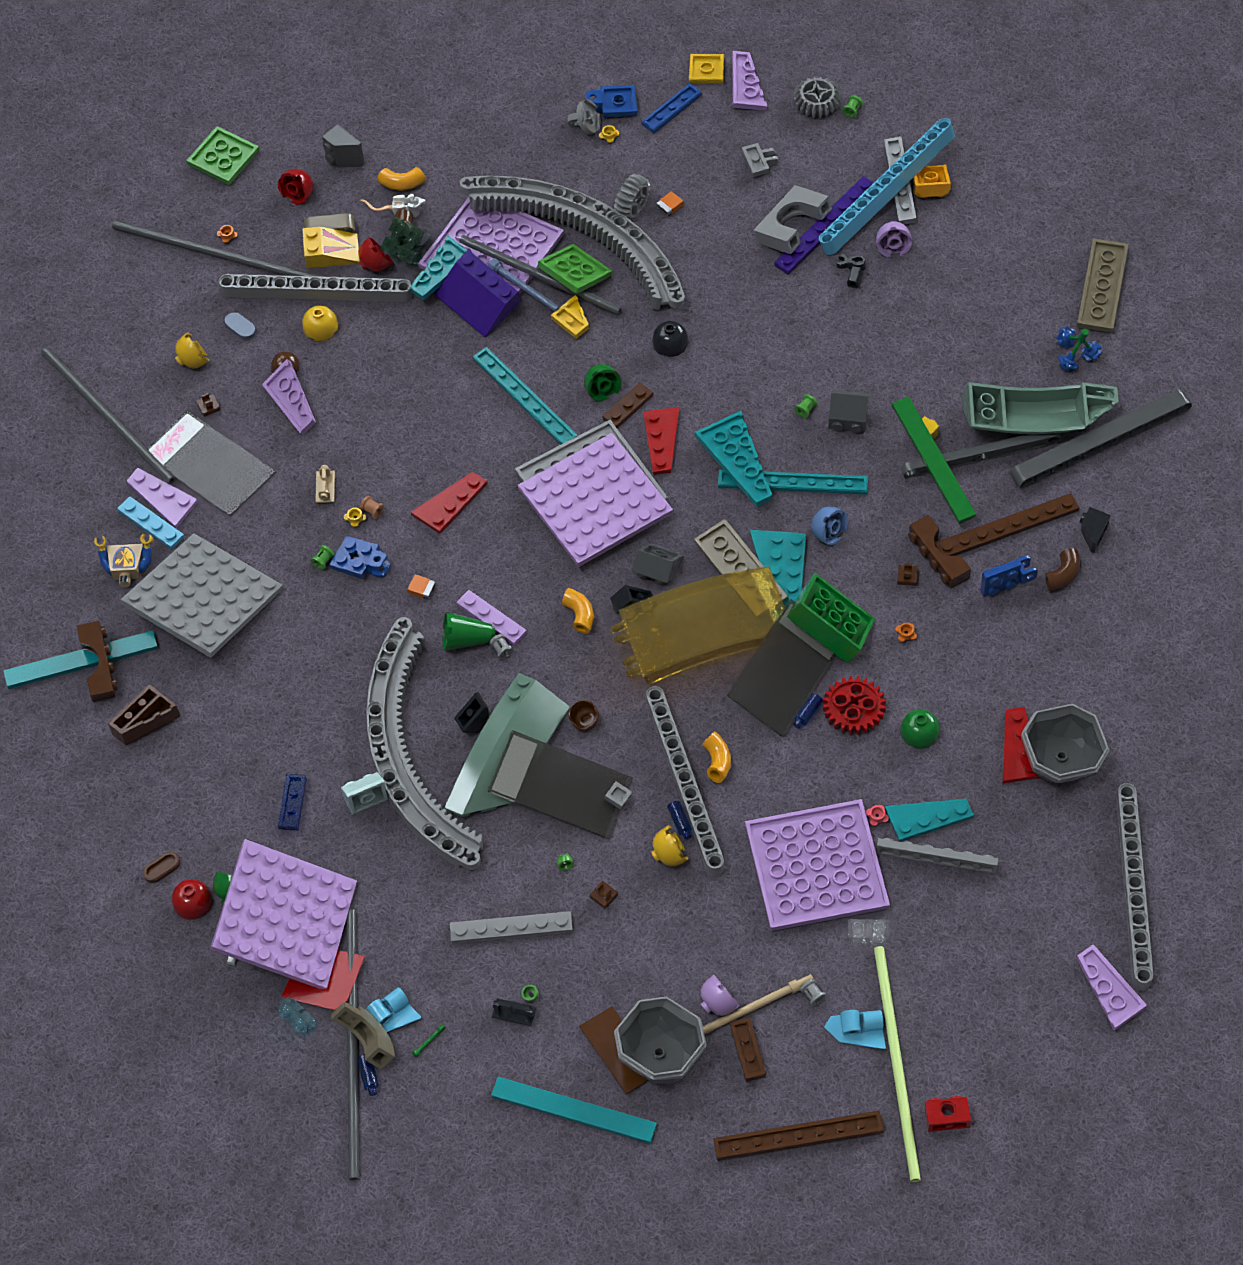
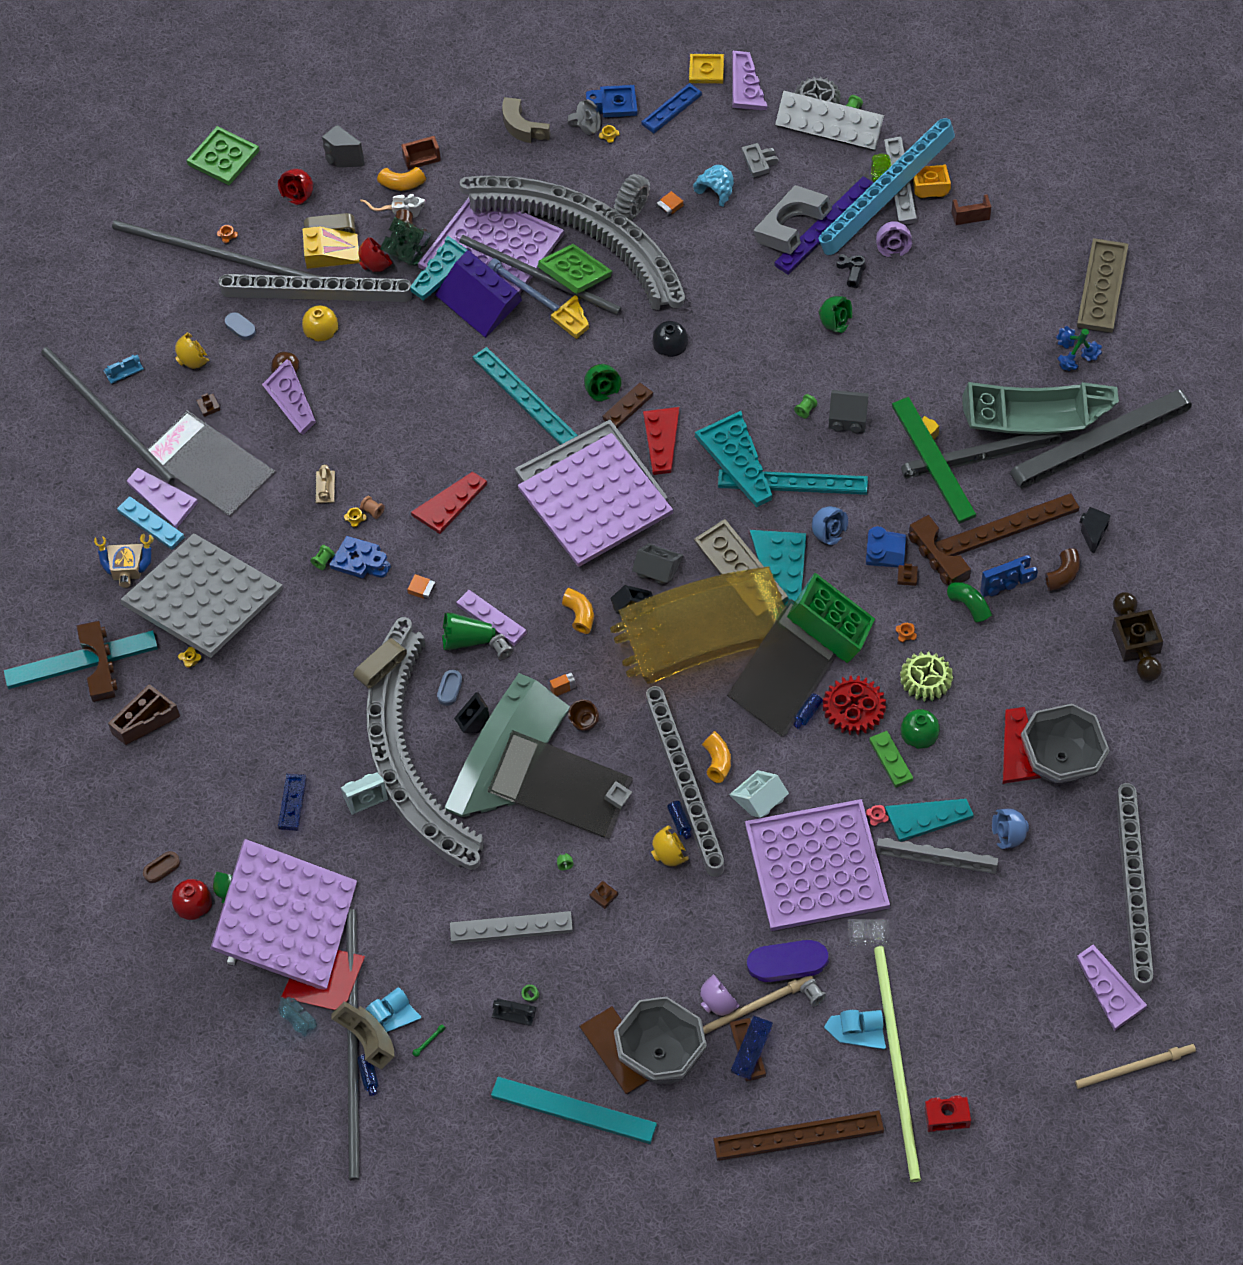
(124, 369): none -> dark azure hinge
(188, 662): none -> yellow plate
(380, 663): none -> dark tan beam
(421, 152): none -> copper panel
(449, 687): none -> sand blue tile
(518, 126): none -> dark tan arch
(562, 684): none -> orange piece
(717, 178): none -> medium azure hair
(751, 1047): none -> clear blue plate
(760, 793): none -> light aqua slope
(787, 960): none -> dark purple tile
(829, 120): none -> white plate
(835, 310): none -> green cylinder
(879, 165): none -> clear neon green gear
(885, 548): none -> blue slope
(891, 759): none -> bright green plate
(933, 684): none -> yellowish green gear
(971, 213): none -> copper panel
(971, 598): none -> green cylinder
(1011, 824): none -> medium blue cylinder
(1137, 636): none -> dark brown brick
(1172, 1054): none -> tan bar

